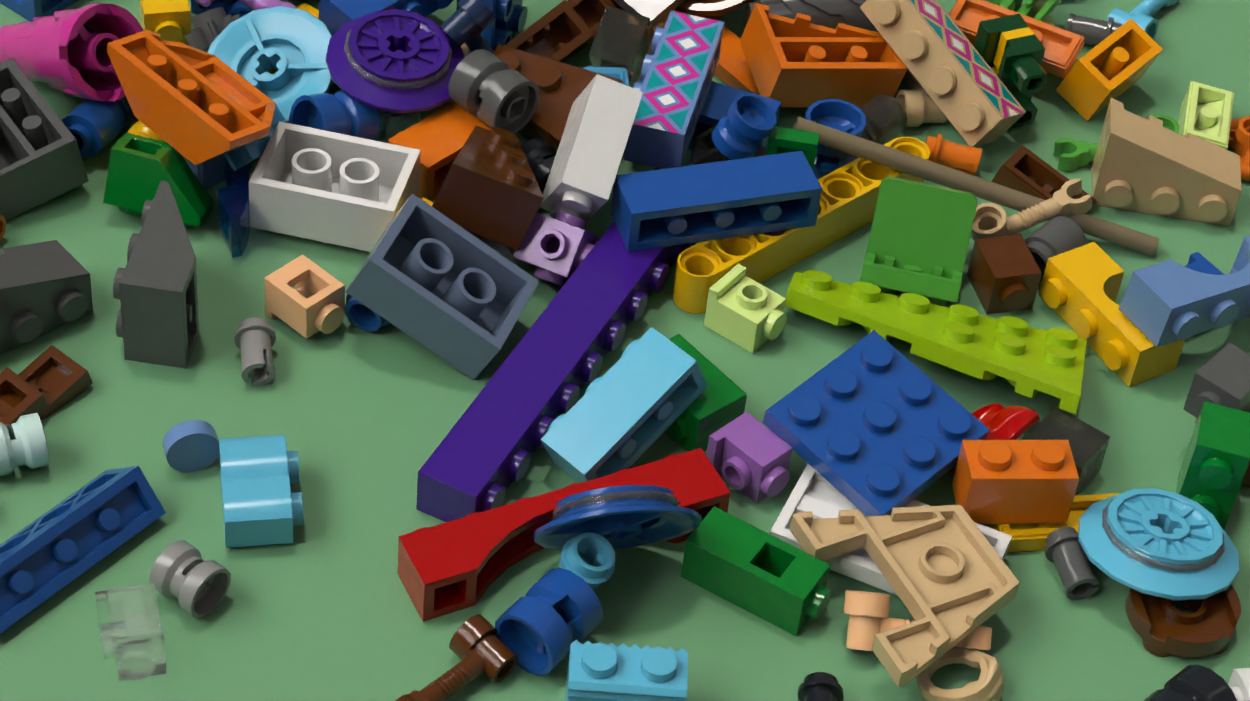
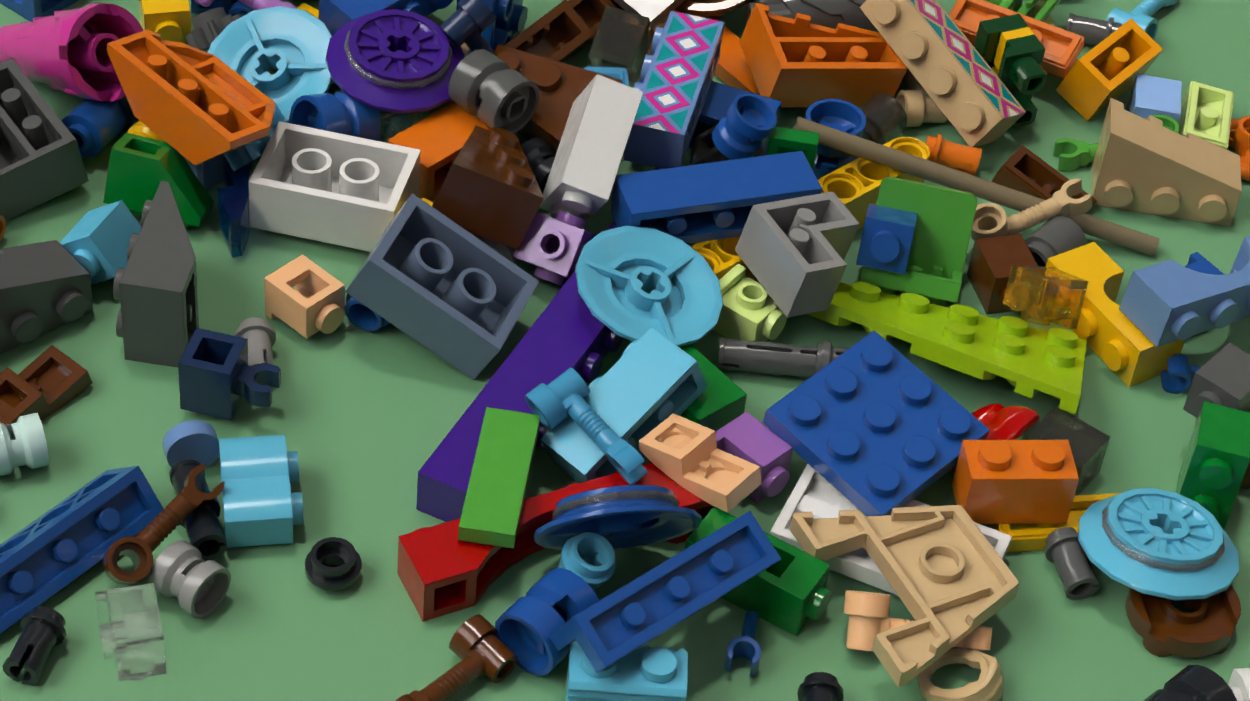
(41, 632): none -> black pin
(102, 240): none -> medium azure brick
(140, 548): none -> reddish brown brick
(203, 523): none -> black pin
(217, 375): none -> dark blue brick
(333, 564): none -> black plate
(499, 478): none -> bright green tile
(565, 399): none -> dark azure brick
(648, 280): none -> medium azure piece
(669, 593): none -> blue fence
(691, 459): none -> light nougat slope
(745, 645): none -> blue hand
(775, 357): none -> dark grey pin
(798, 250): none -> light grey brick
(886, 238): none -> blue brick
(1045, 295): none -> clear yellow brick
(1155, 96): none -> light blue brick
(1179, 374): none -> blue hand

